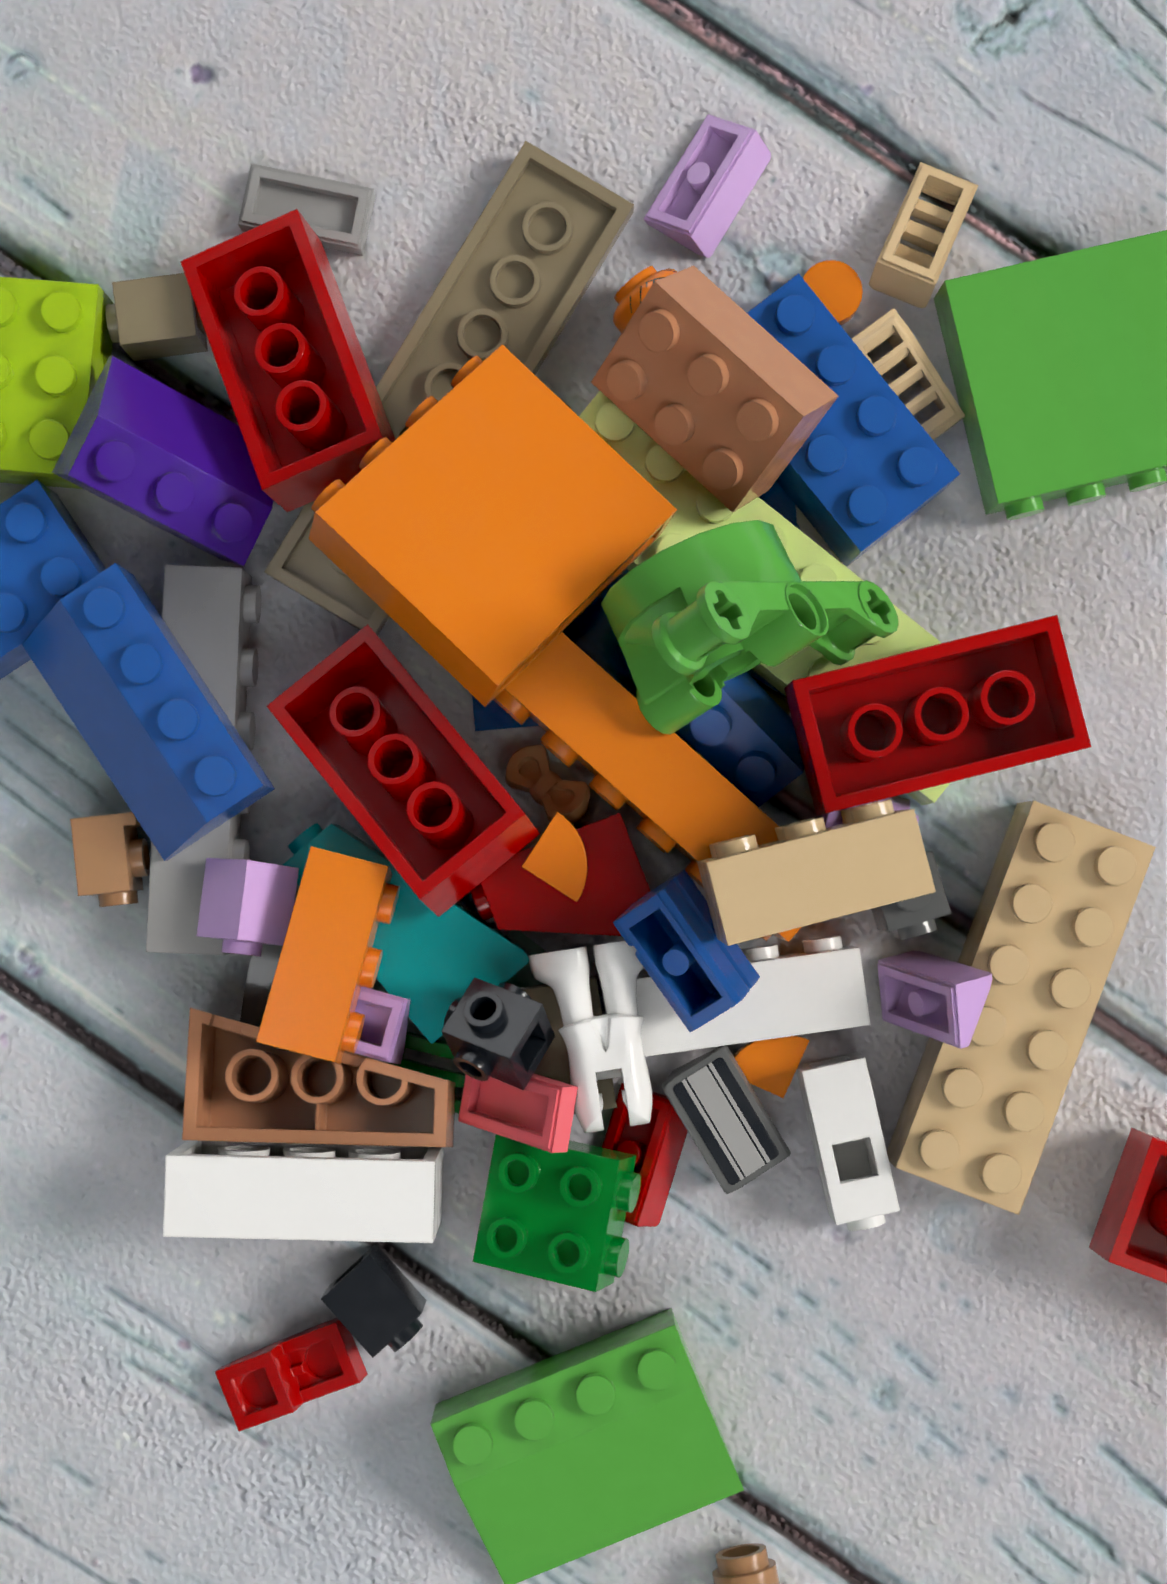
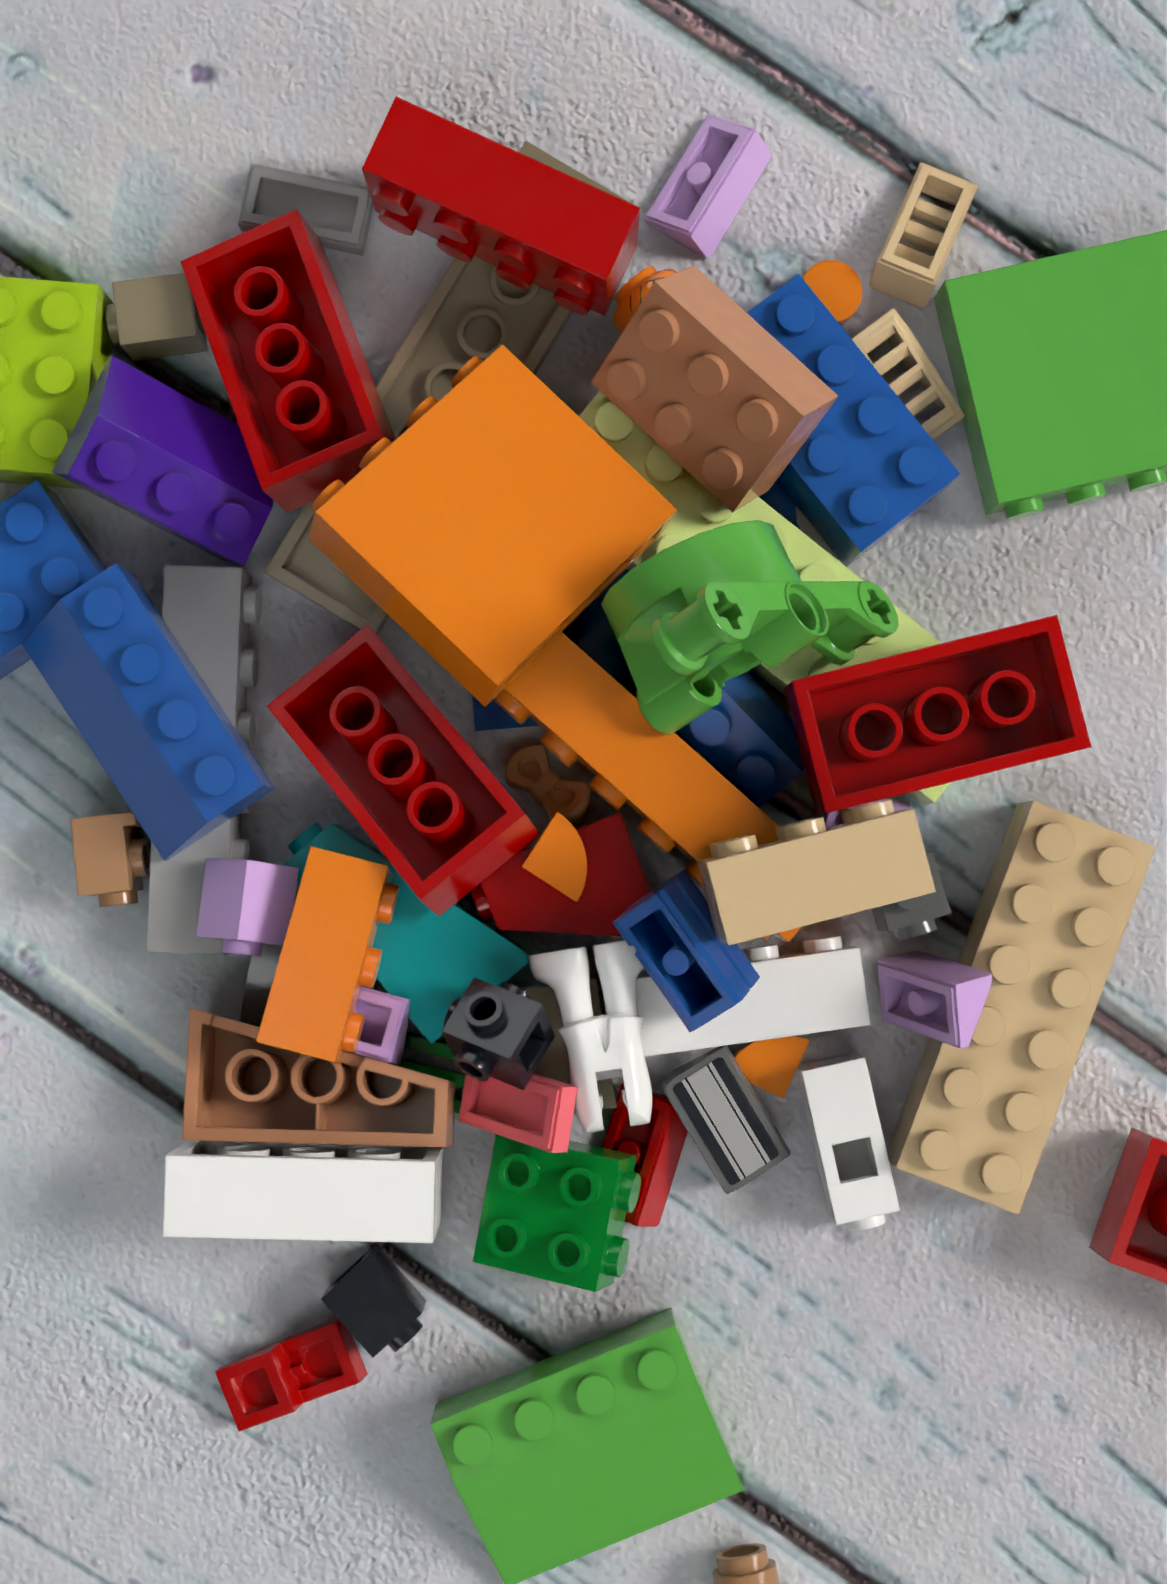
(500, 208): none -> red brick

